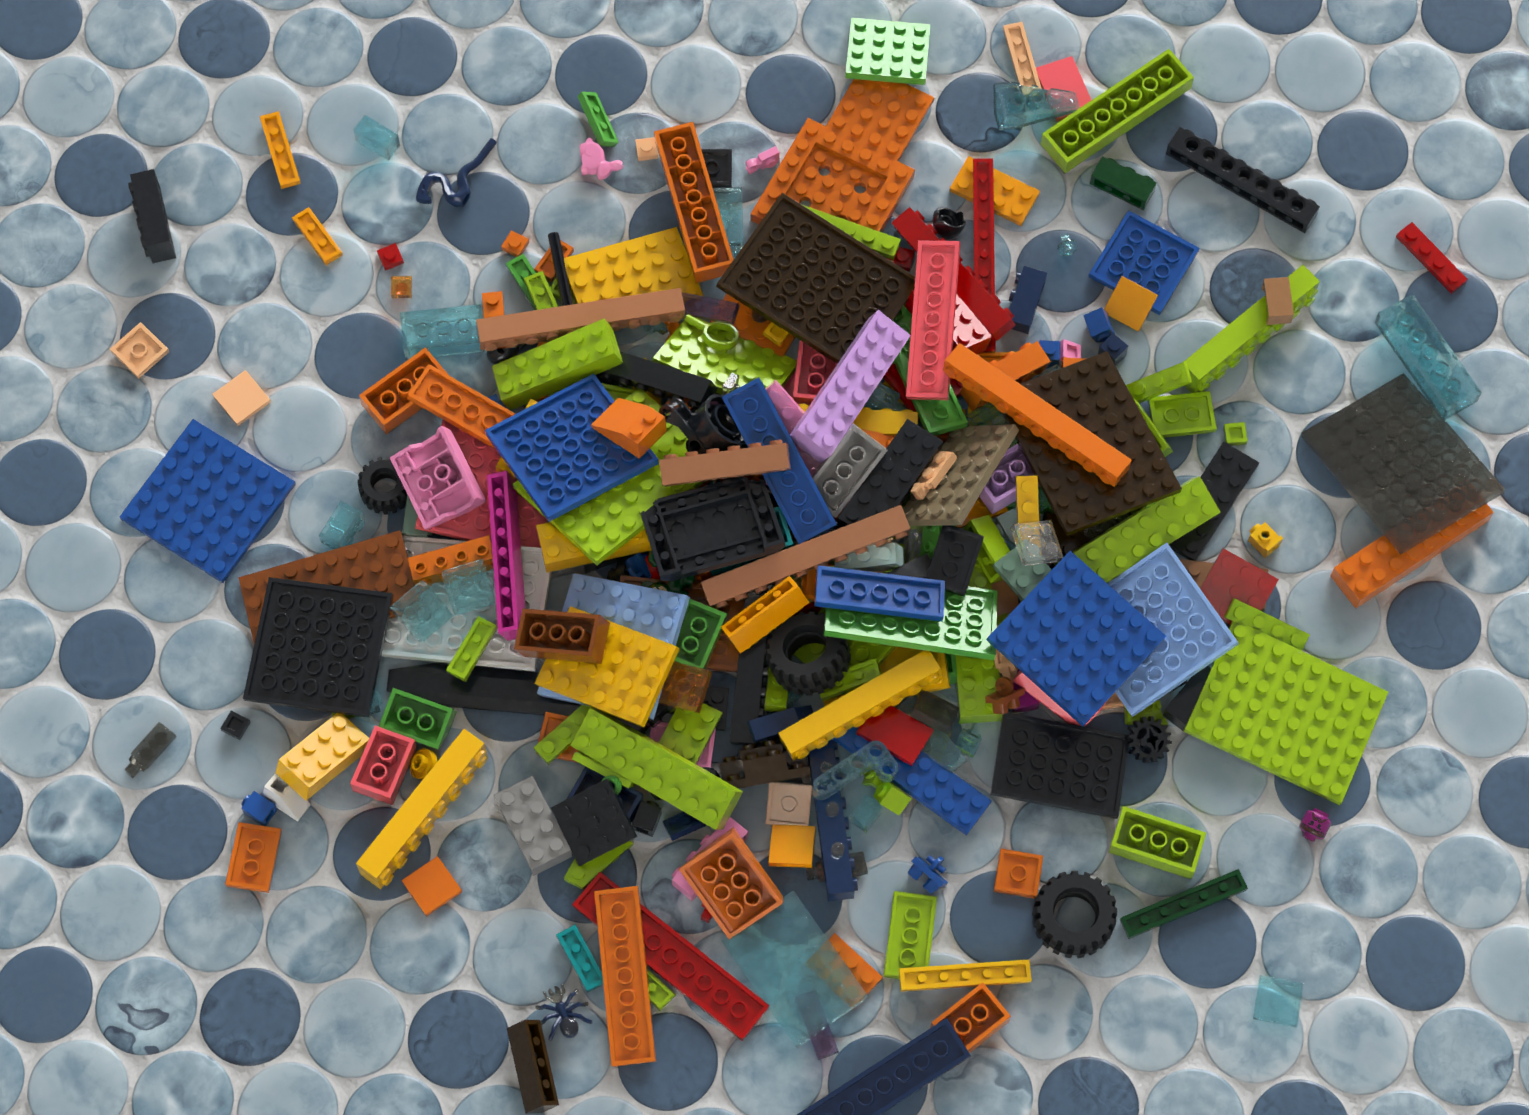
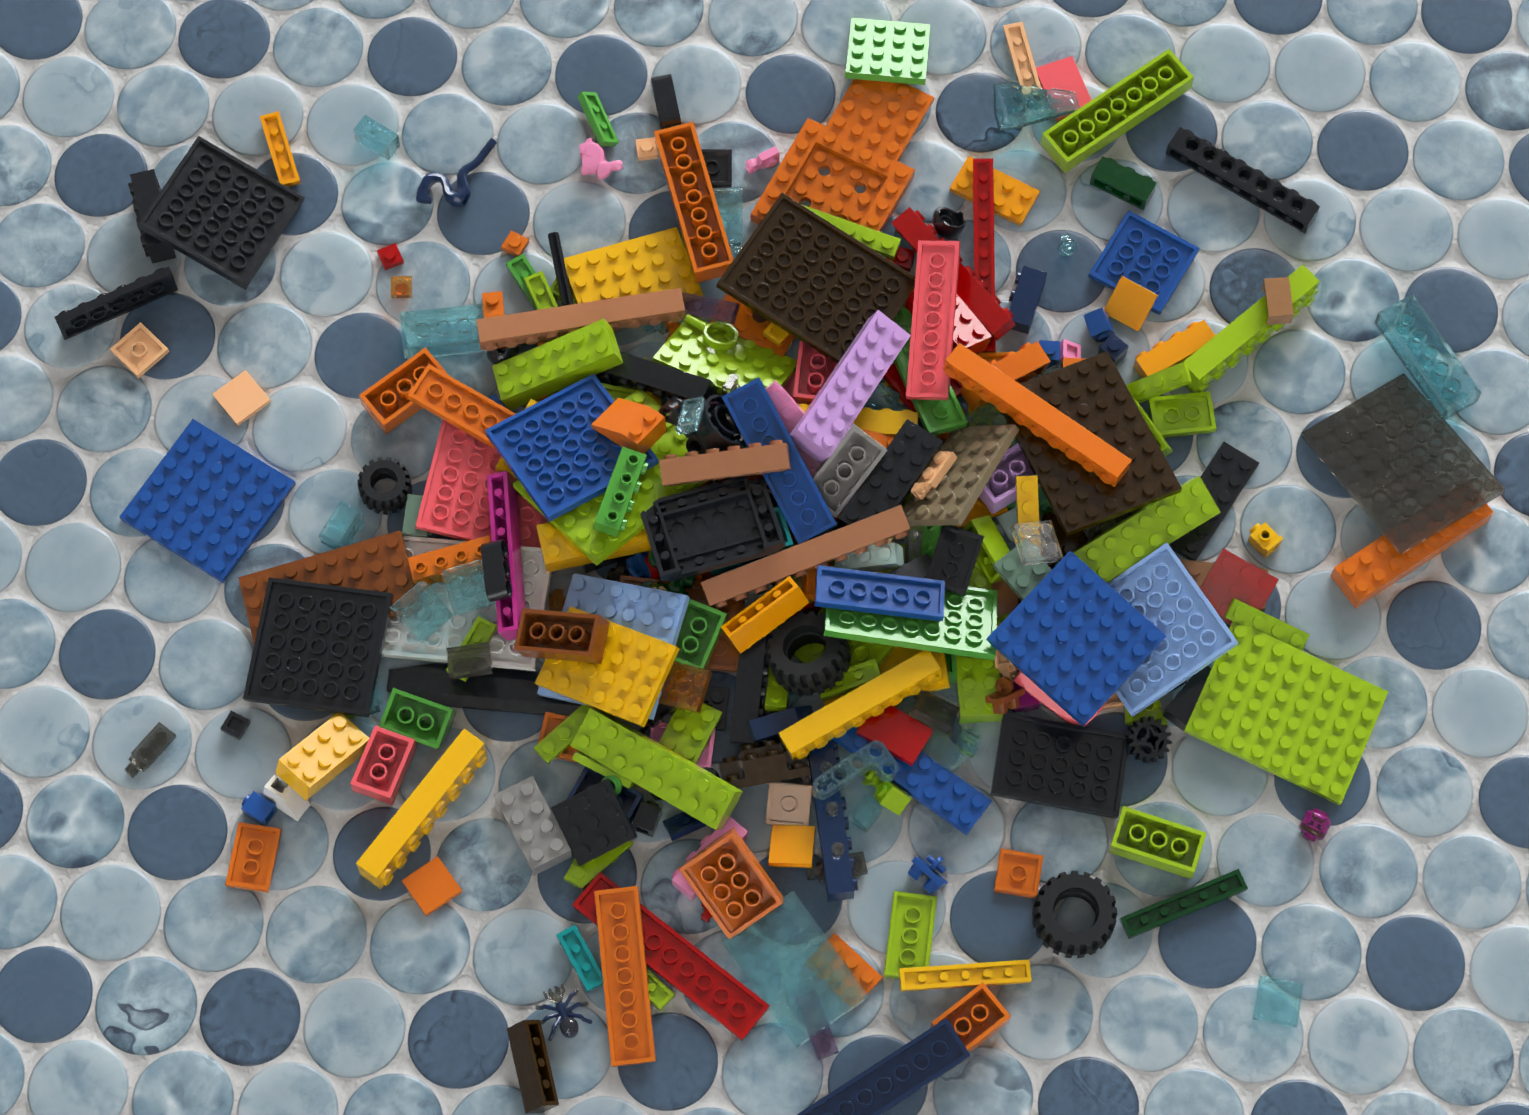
(116, 303): none -> black plate
(221, 212): none -> black plate
(317, 236): light orange tile -> none
(422, 763): yellow plate -> none
(438, 479): bright pink piece -> none
(469, 660): none -> clear smoke plate
(496, 570): none -> black beam
(546, 263): orange plate -> none
(556, 600): none -> clear orange tile
(620, 492): none -> bright green brick
(666, 101): none -> black beam
(690, 415): none -> clear light blue plate
(1173, 351): none -> light orange brick
(1235, 433): lime tile -> none
(1431, 257): red plate -> none

